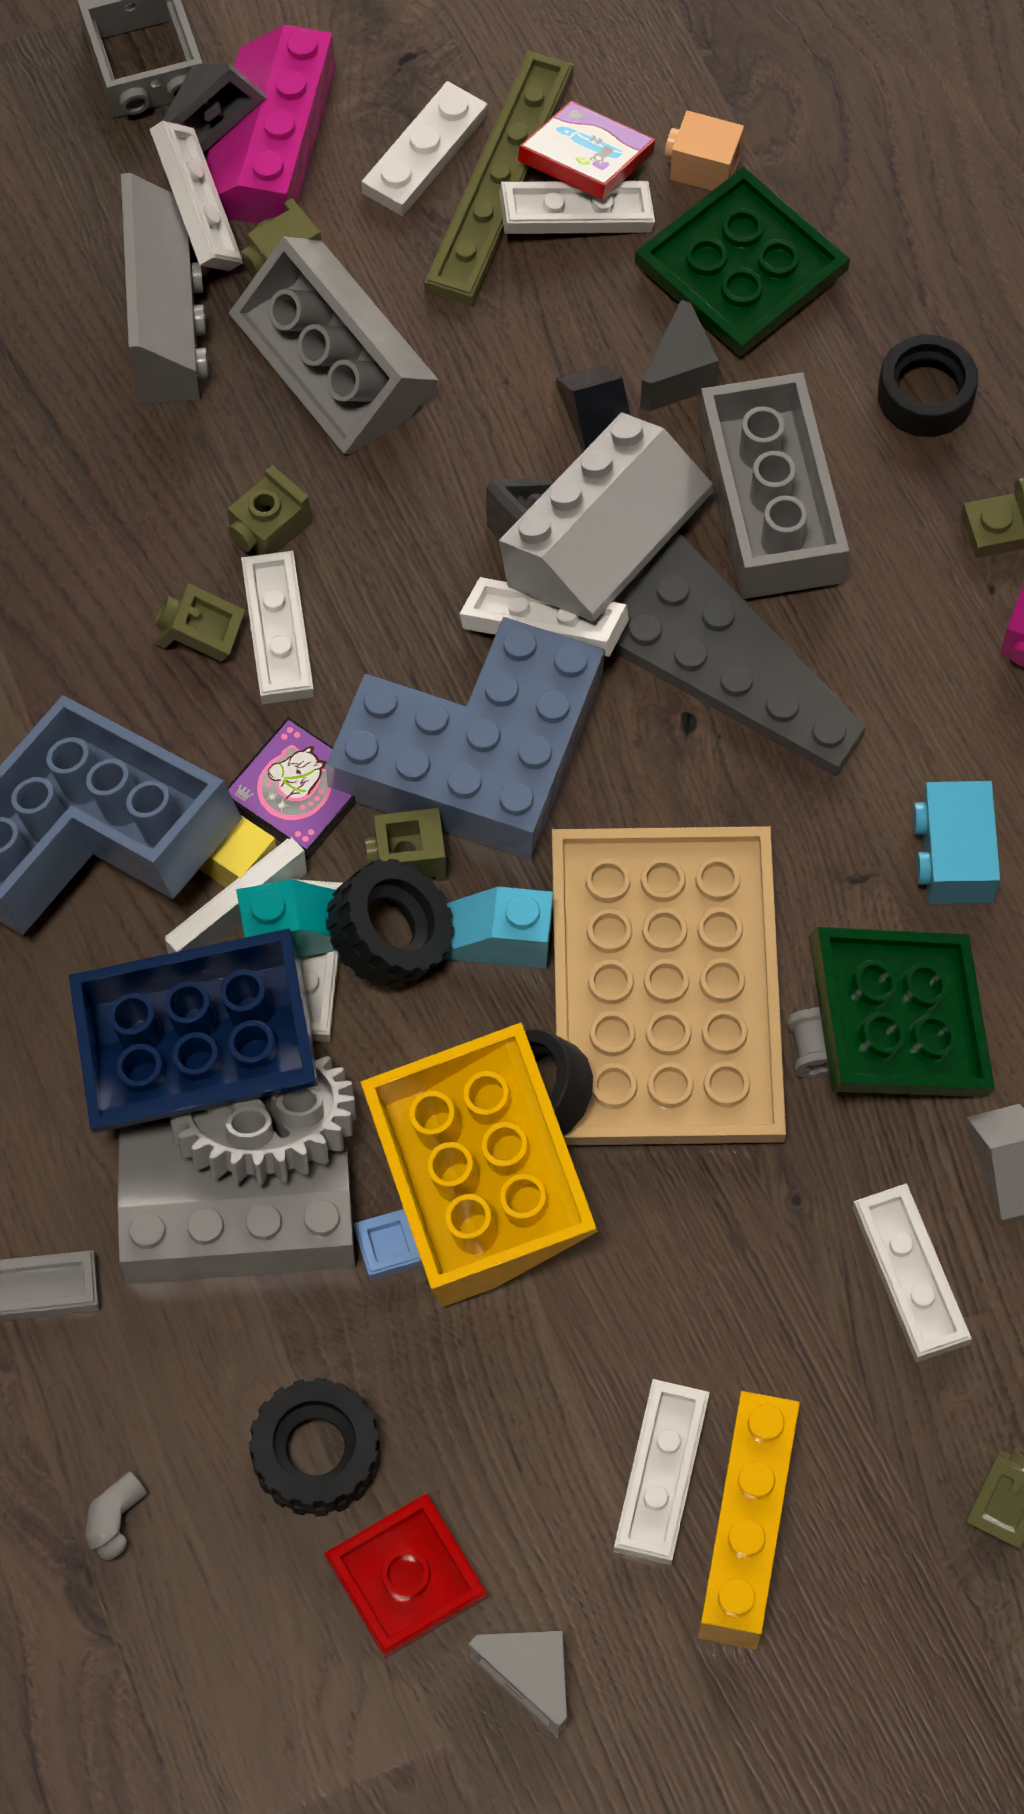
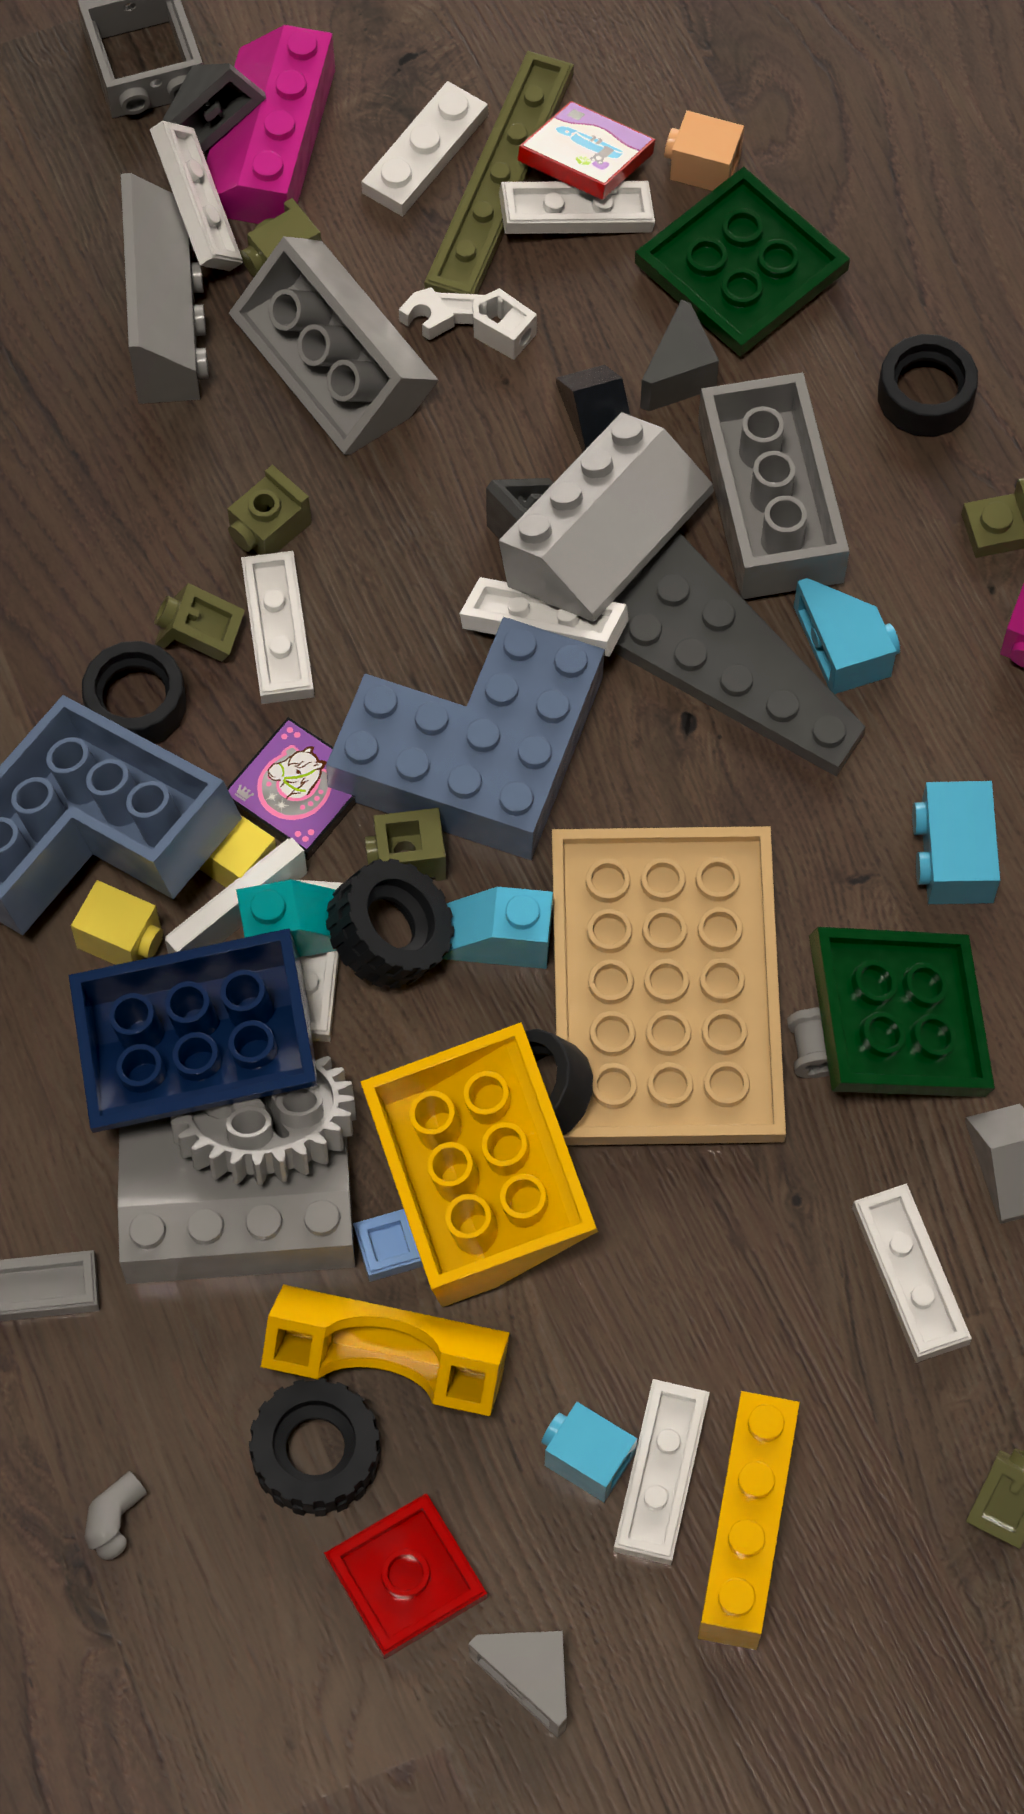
(117, 926): none -> light yellow brick
(130, 658): none -> black tyre
(324, 1332): none -> yellow arch
(445, 309): none -> white piece
(588, 1450): none -> medium azure brick
(845, 636): none -> medium azure slope

